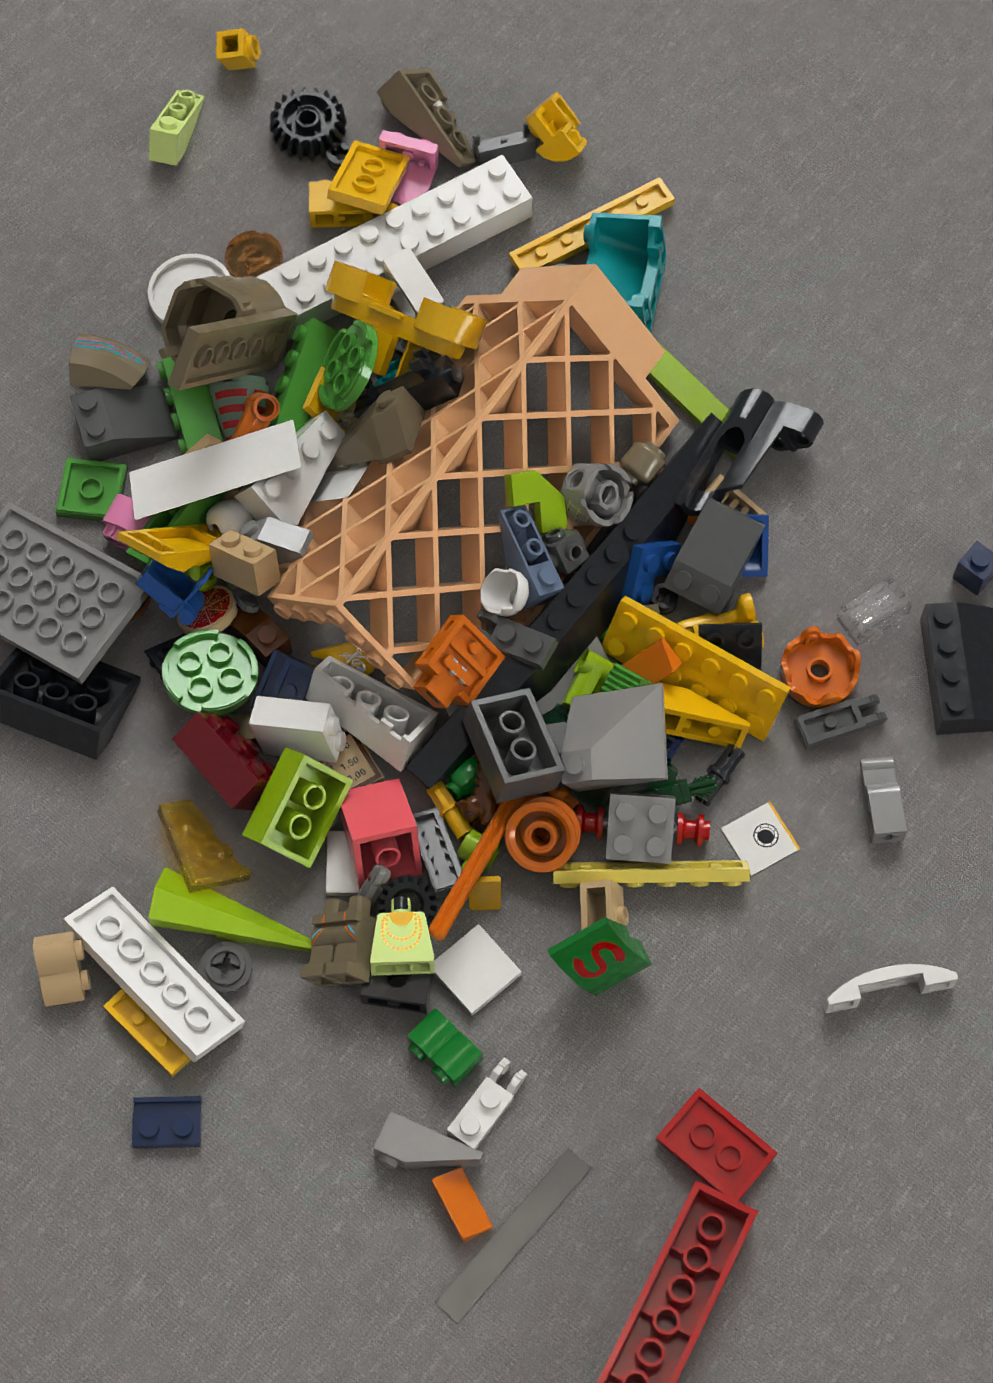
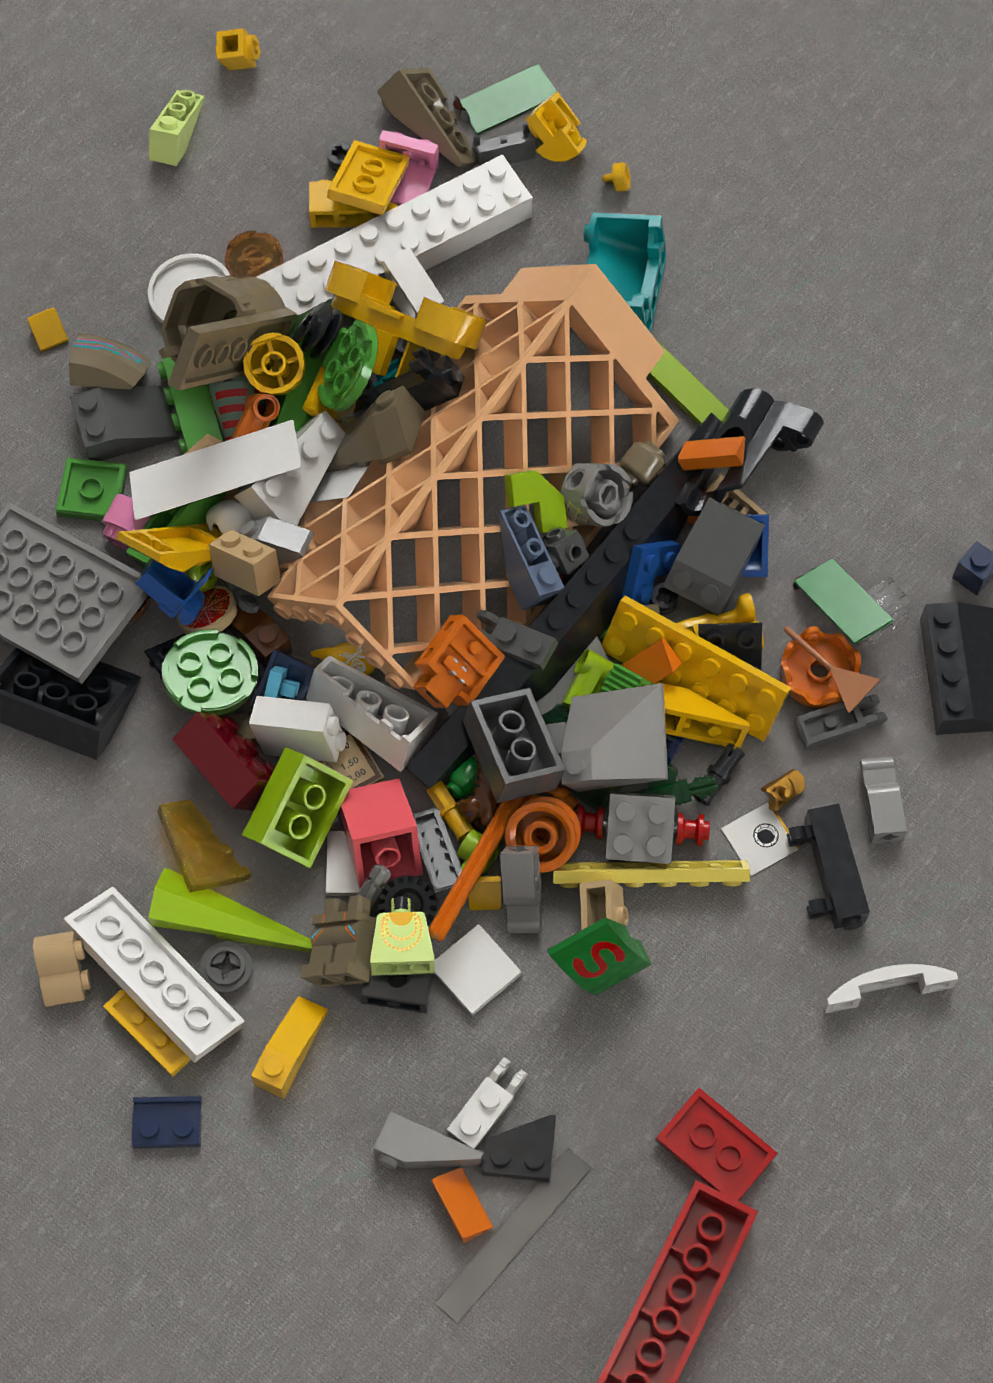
(47, 329): none -> yellow slope
(274, 364): none -> yellow cylinder
(278, 684): none -> medium azure tile
(288, 1047): none -> yellow slope
(294, 112): black gear -> none
(321, 329): none -> black piece
(444, 1048): green brick -> none
(504, 592): white hair -> none
(505, 99): none -> piece
(522, 888): none -> light grey piece
(522, 1151): none -> black wing
(569, 239): yellow plate -> none
(620, 177): none -> yellow tile
(712, 453): none -> orange slope
(784, 789): none -> pearl gold piece
(836, 867): none -> black brick
(843, 600): none -> piece
(851, 685): none -> nougat piece

